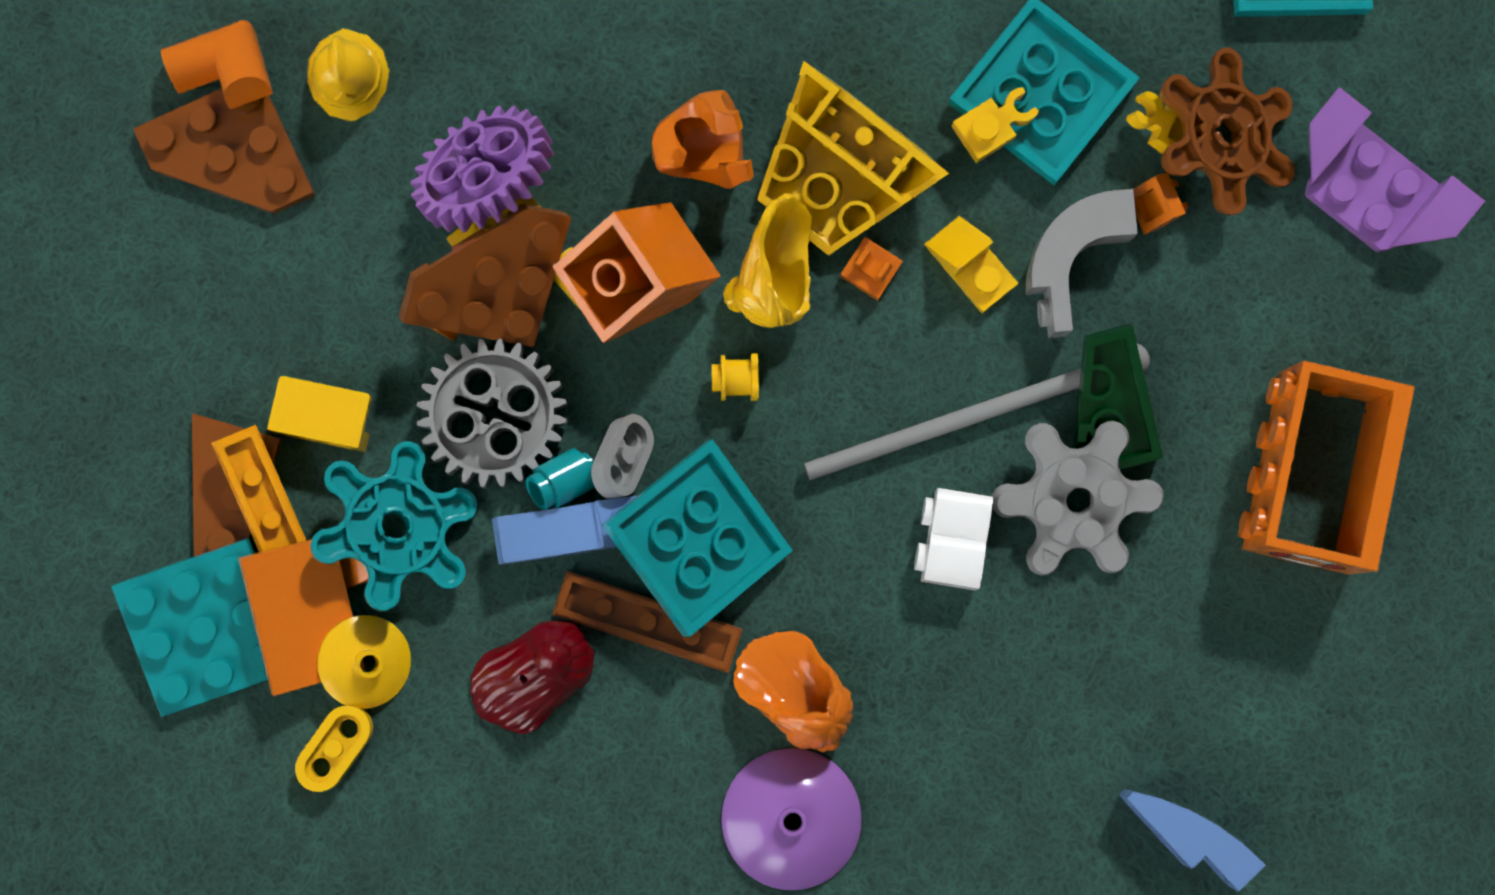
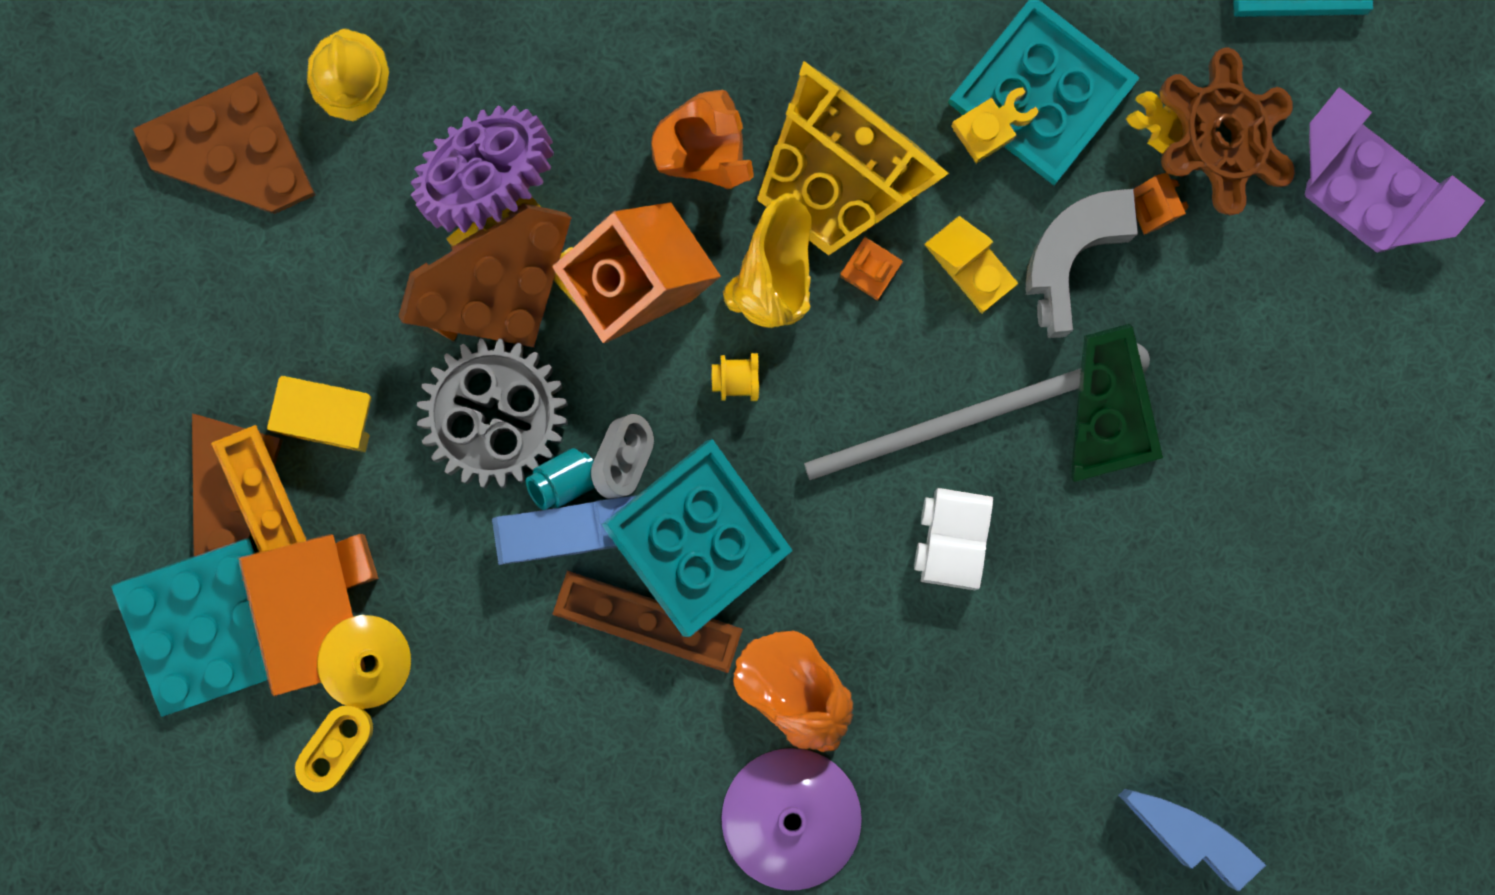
(222, 54): orange brick -> none
(400, 494): teal plate -> none
(531, 676): dark red hair -> none
(1056, 475): light grey plate -> none
(1371, 475): orange hose -> none

